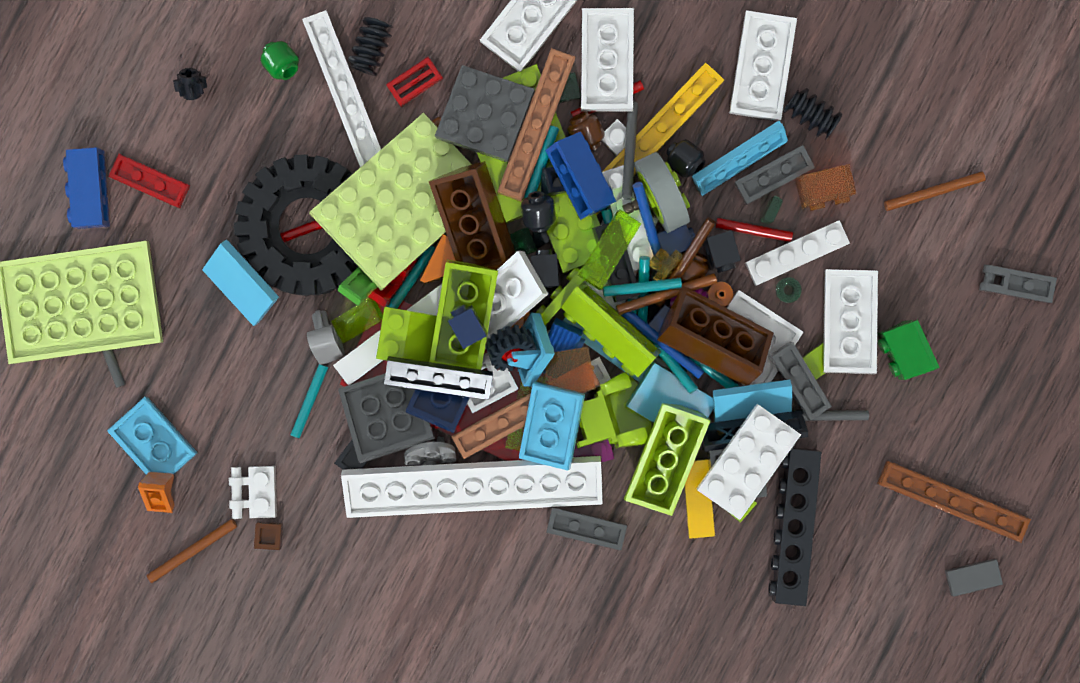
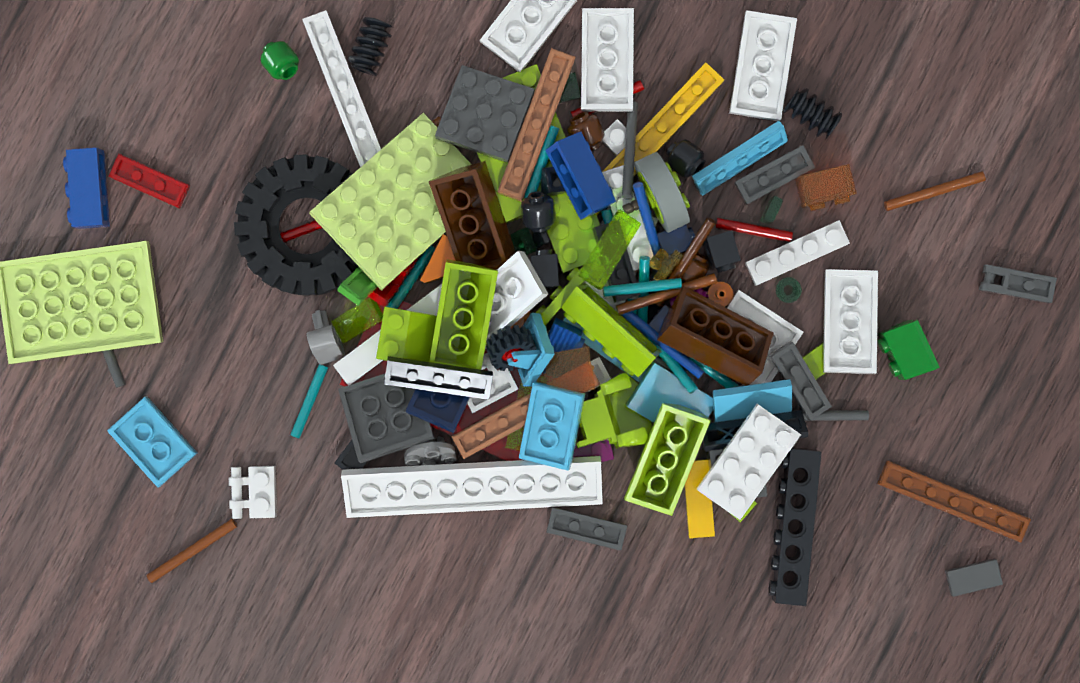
(156, 490): orange slope -> none
(190, 84): black gear -> none
(240, 282): medium azure tile -> none
(268, 535): reddish brown plate -> none
(402, 101): red tile -> none
(466, 325): dark blue brick -> none

